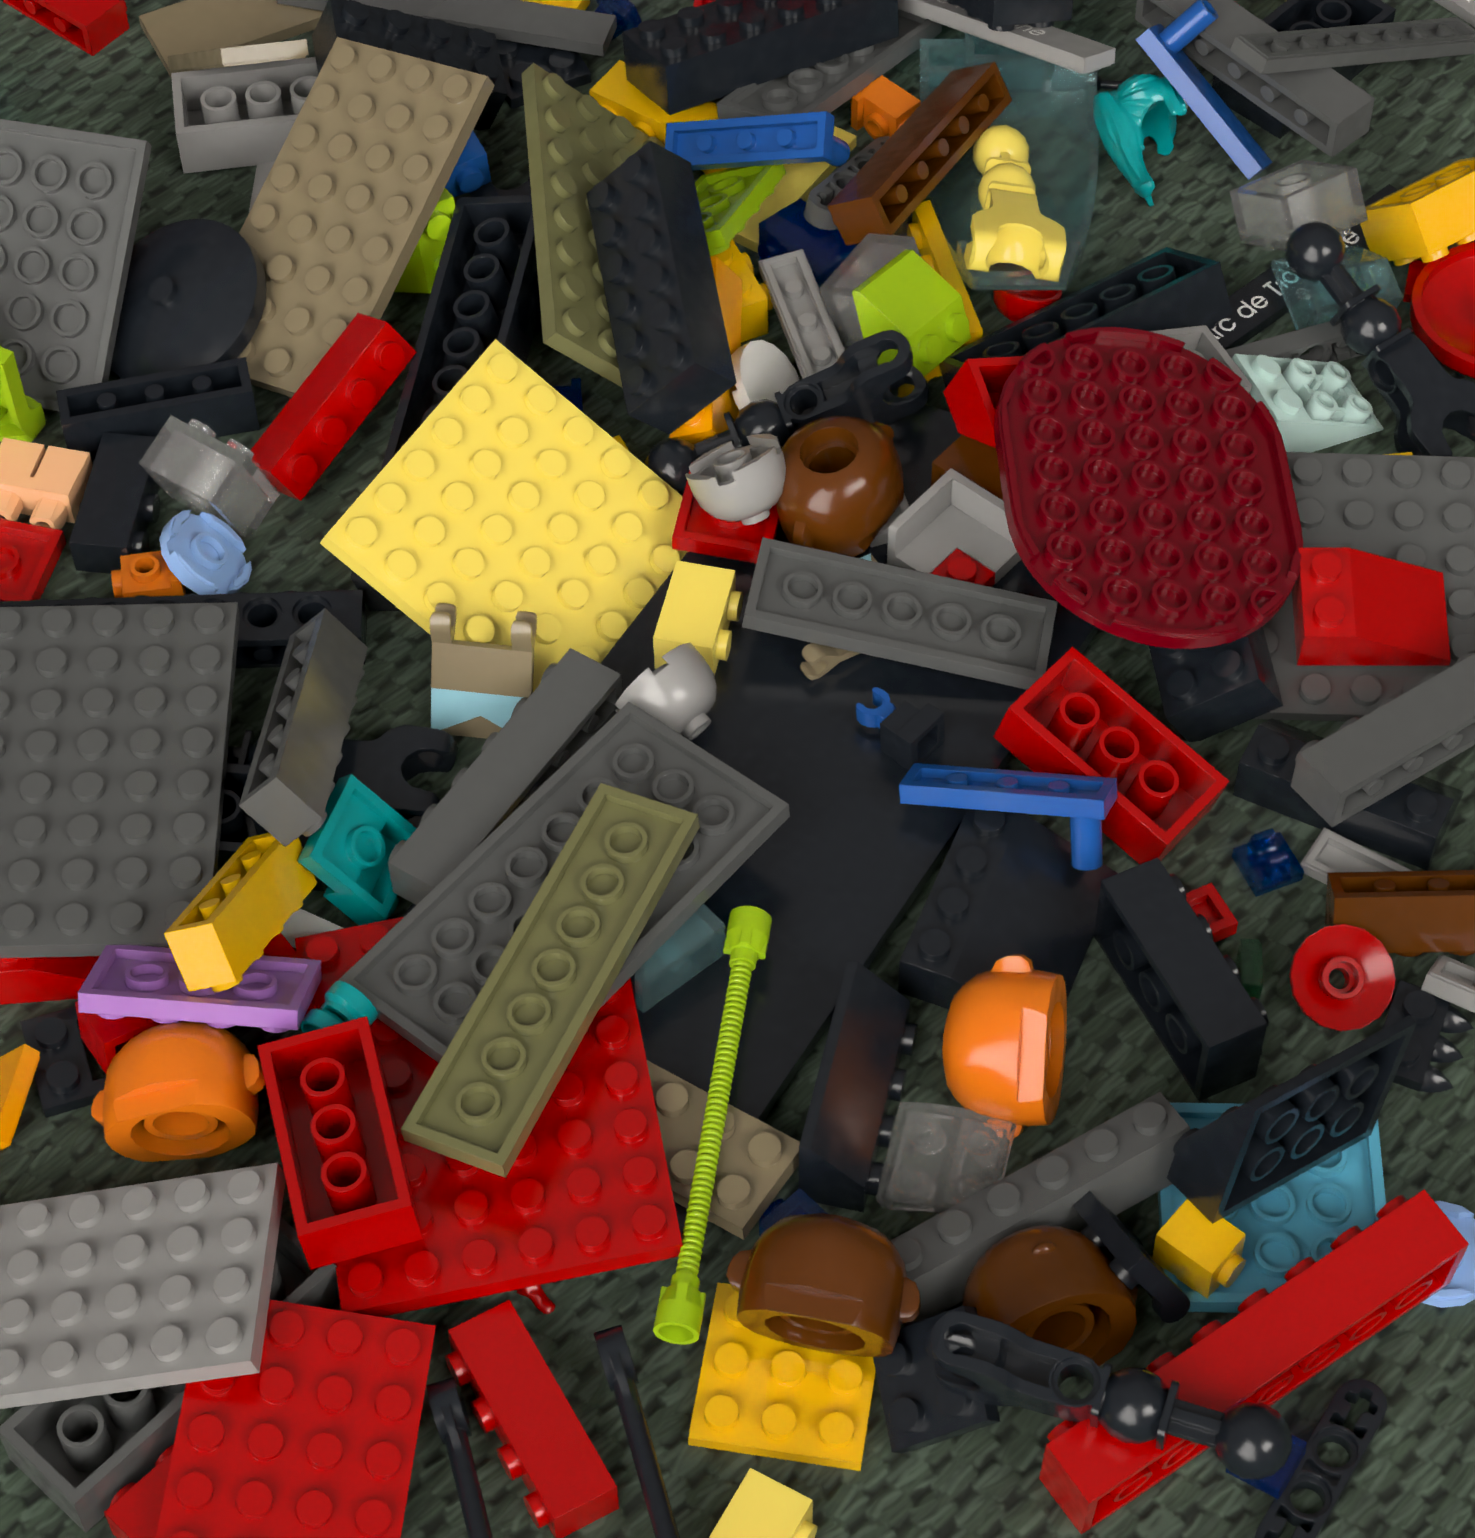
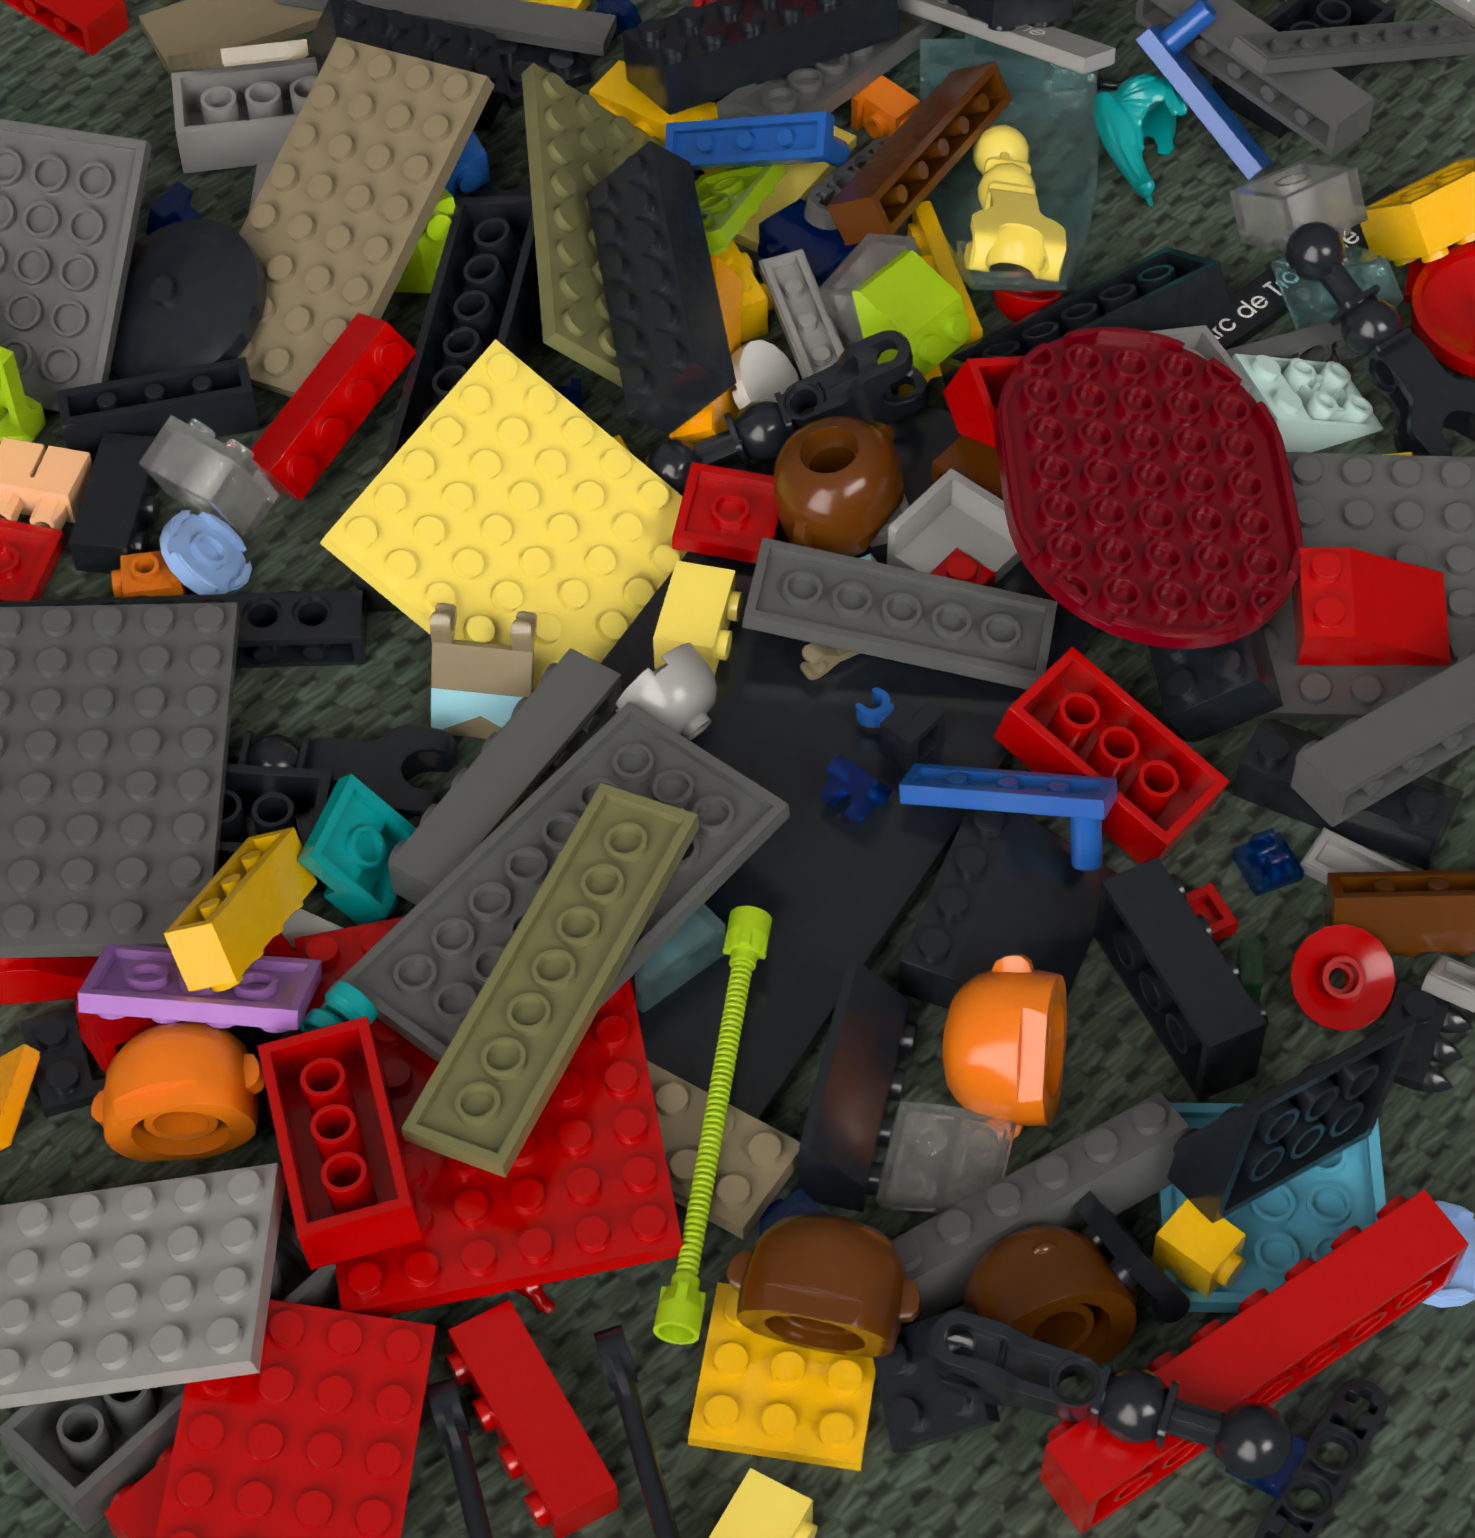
(172, 208): none -> clear blue tile
(304, 729): dark grey brick -> none
(741, 480): light grey cylinder -> none
(851, 779): none -> clear blue tile

